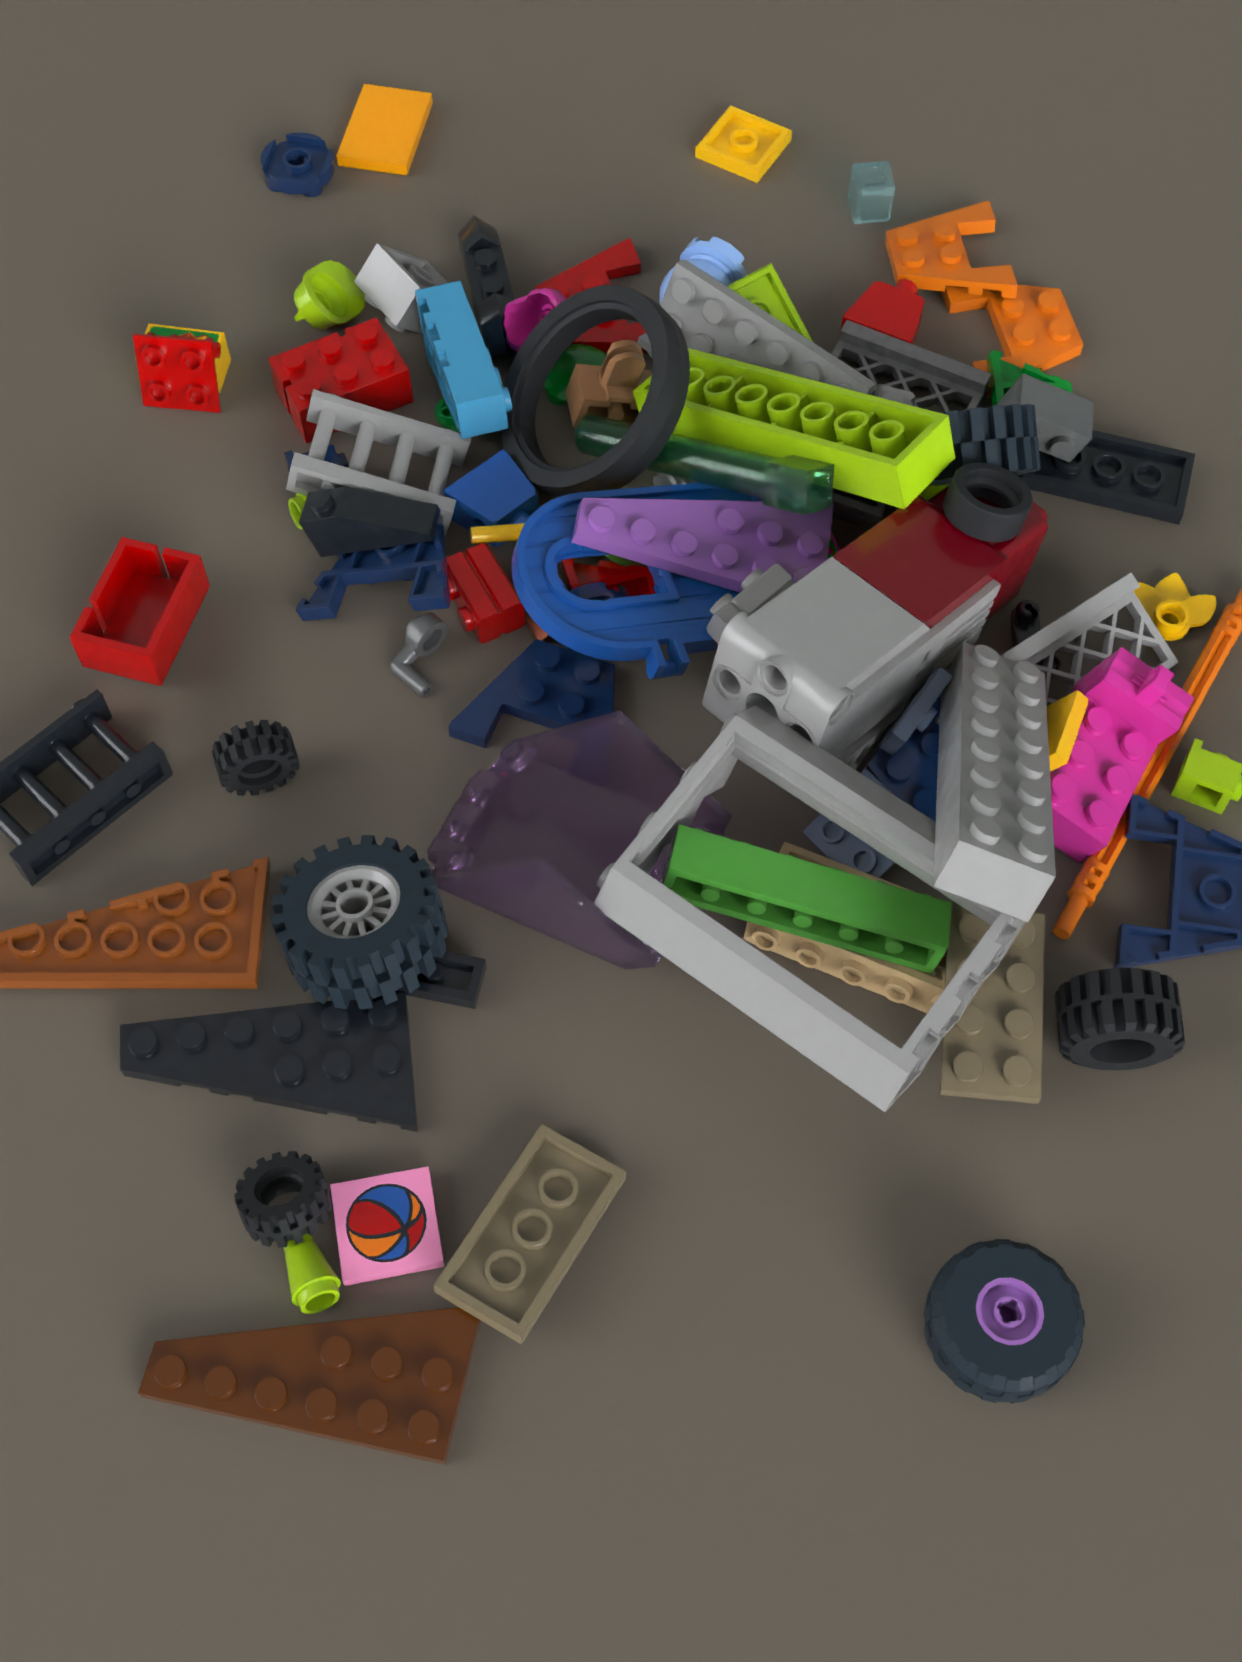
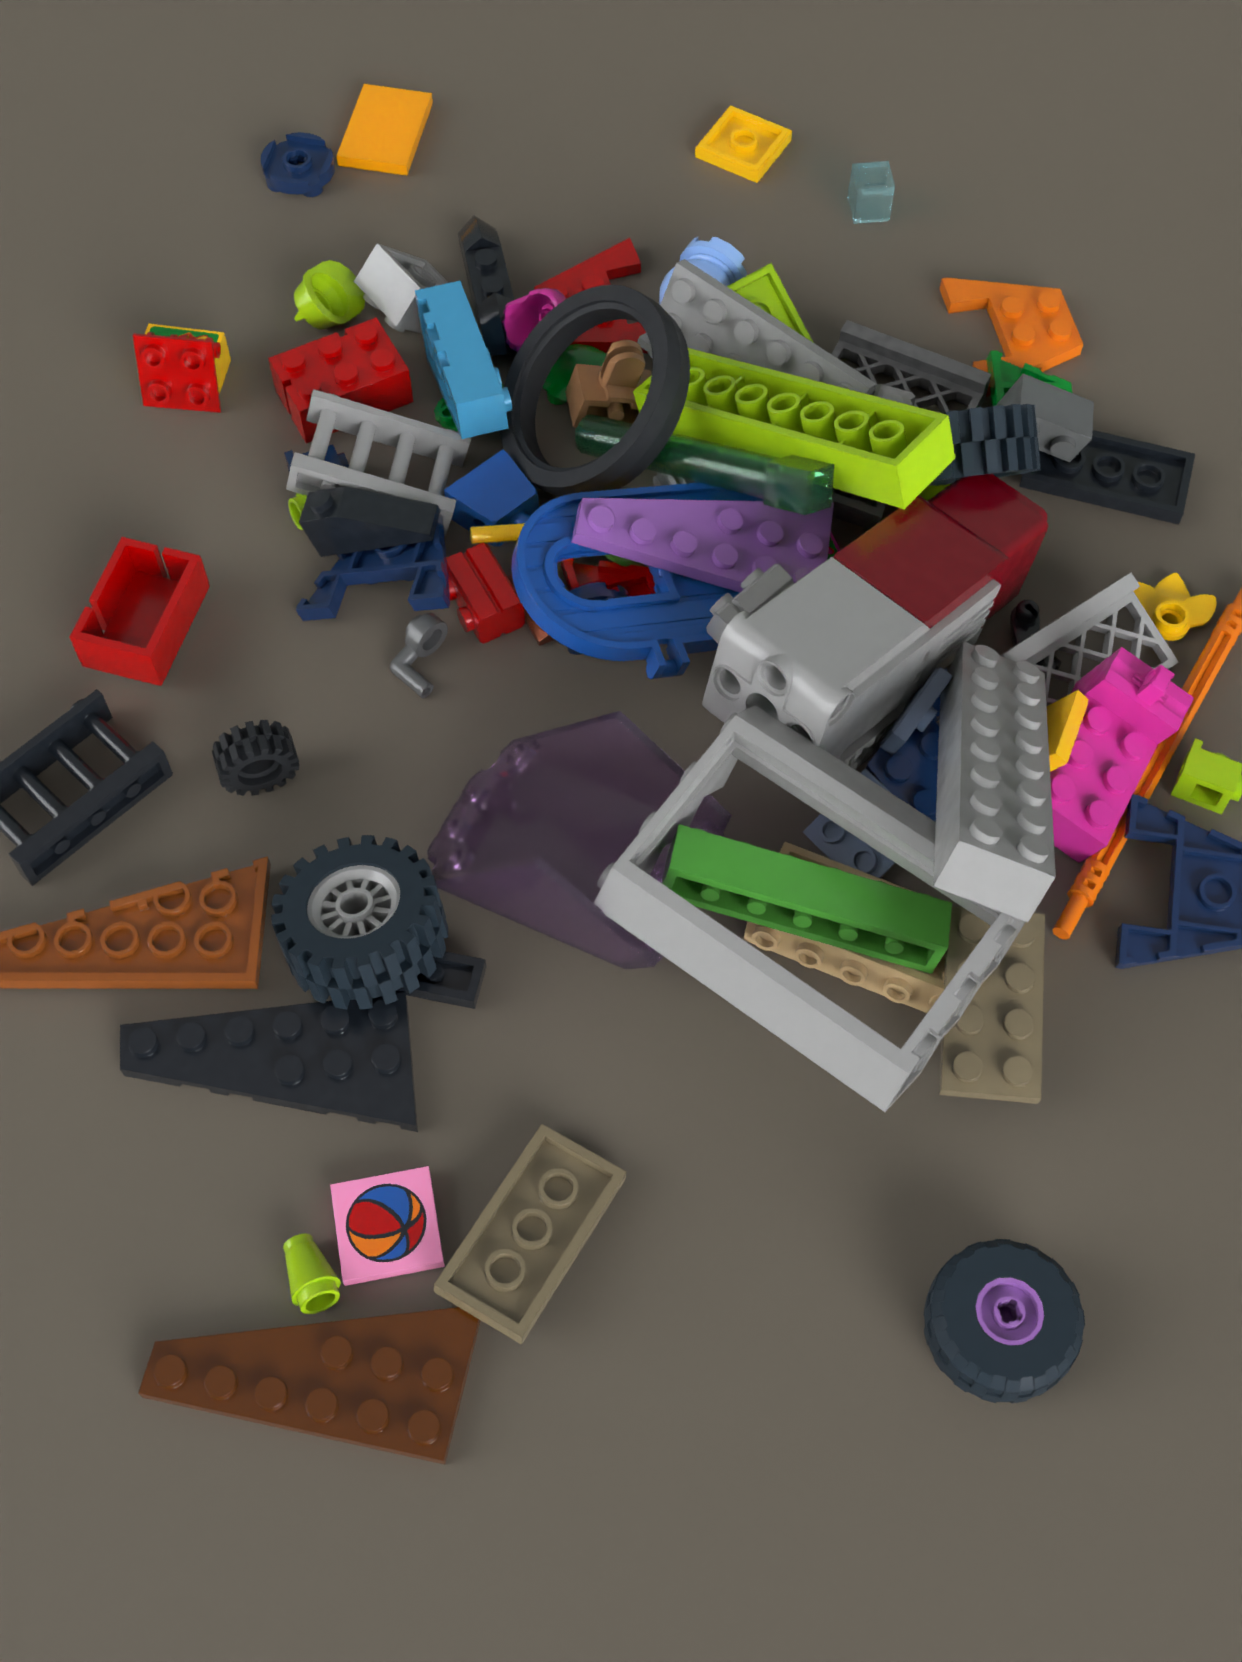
(292, 1218): black tyre -> none
(542, 687): dark blue wing -> none
(889, 310): red torso -> none
(935, 256): orange wing -> none
(980, 519): black tyre -> none
(1119, 1019): black tyre -> none

